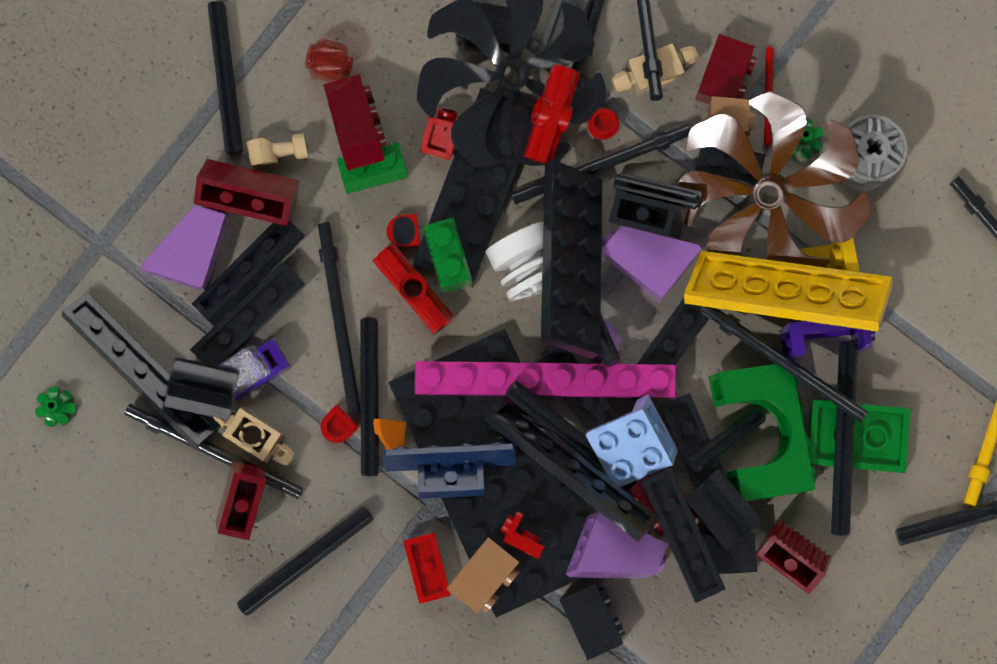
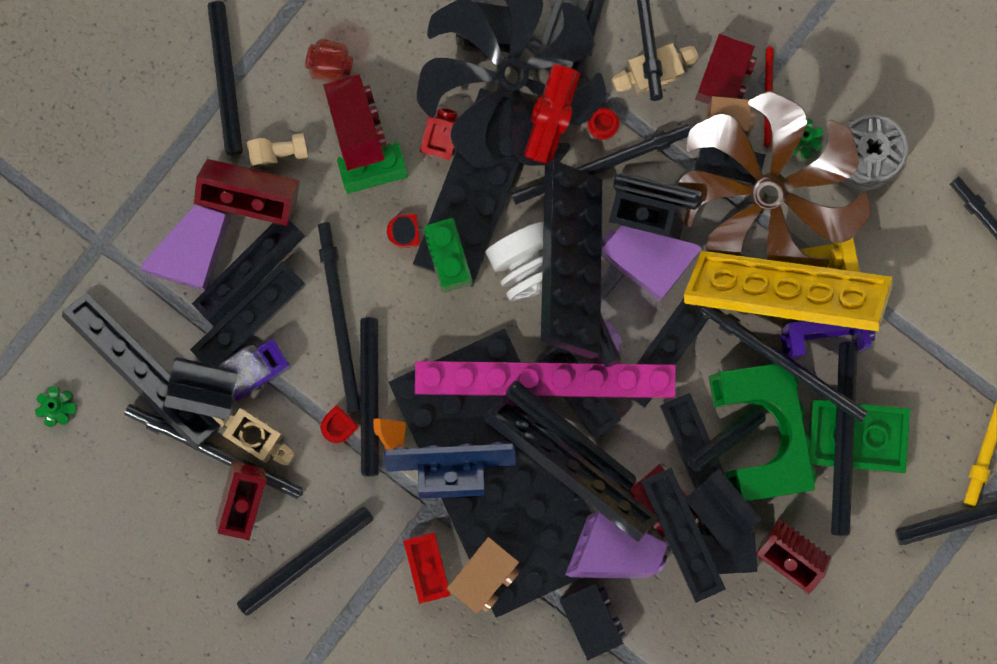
(400, 274): red piece -> none
(525, 542): red bracket -> none
(633, 444): light blue bracket -> none

